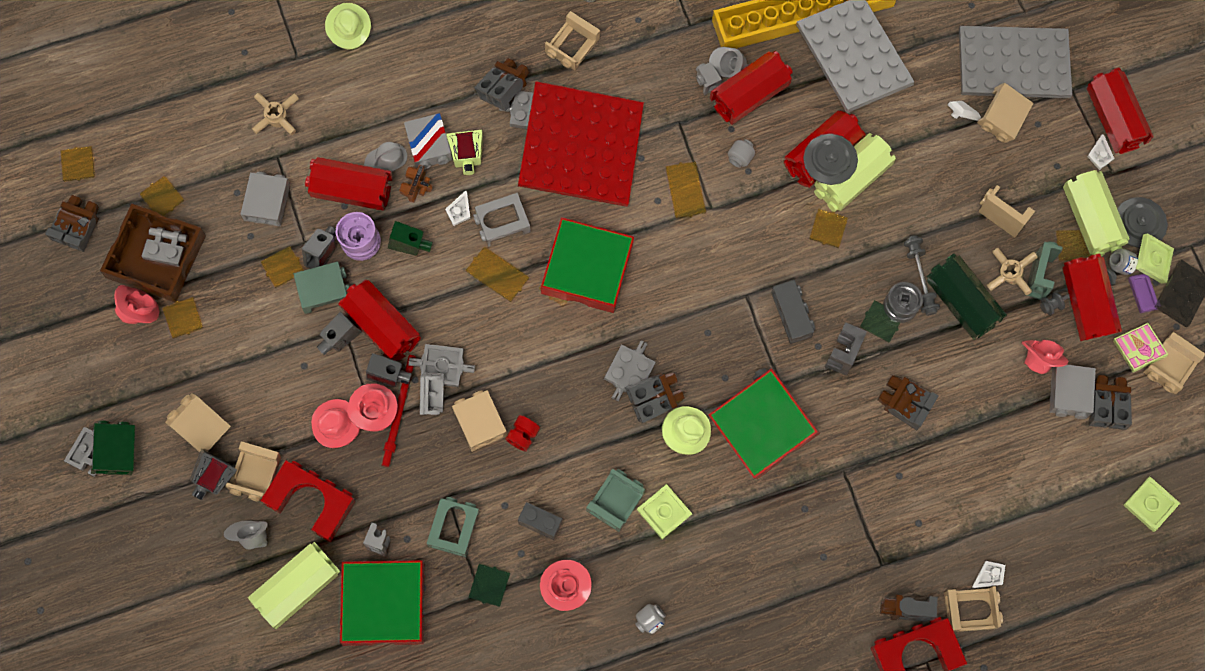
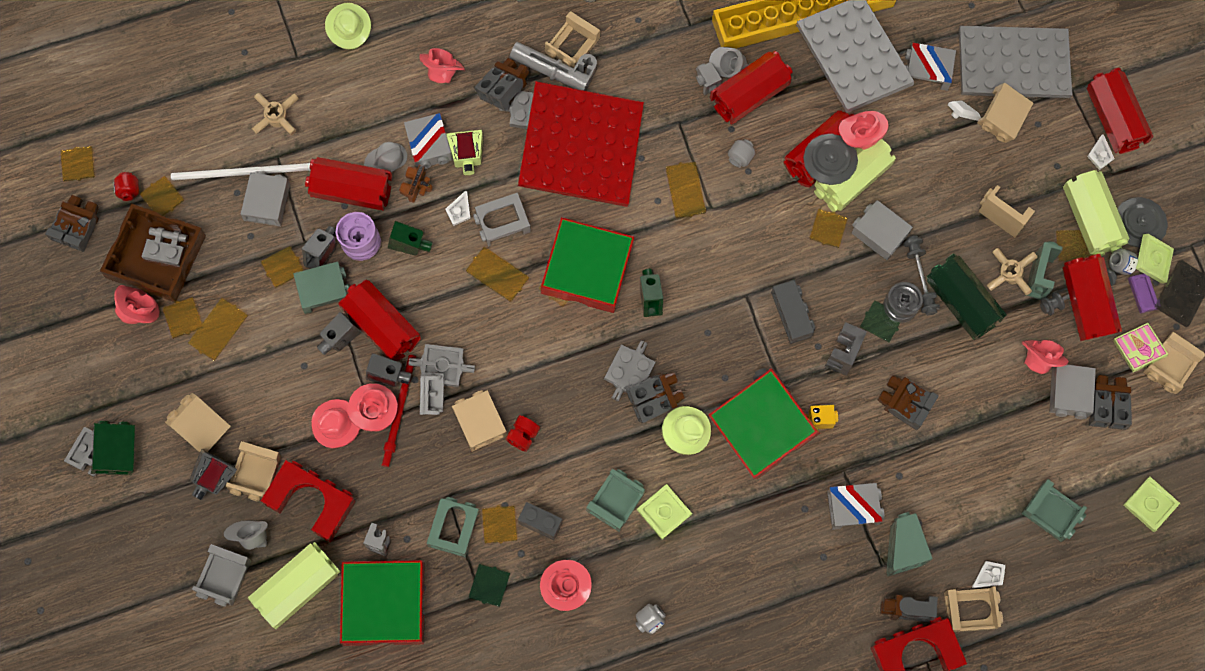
(126, 186): none -> red head
(217, 329): none -> clear yellow piece
(222, 576): none -> light grey panel
(240, 171): none -> white piece
(440, 65): none -> coral hat
(499, 524): none -> clear yellow piece
(555, 68): none -> light grey piece
(651, 293): none -> dark green torso
(823, 416): none -> yellow brick
(855, 505): none -> panel
(863, 129): none -> coral hat
(881, 229): none -> light grey brick
(906, 545): none -> sand green slope
(931, 64): none -> panel
(1054, 512): none -> sand green panel

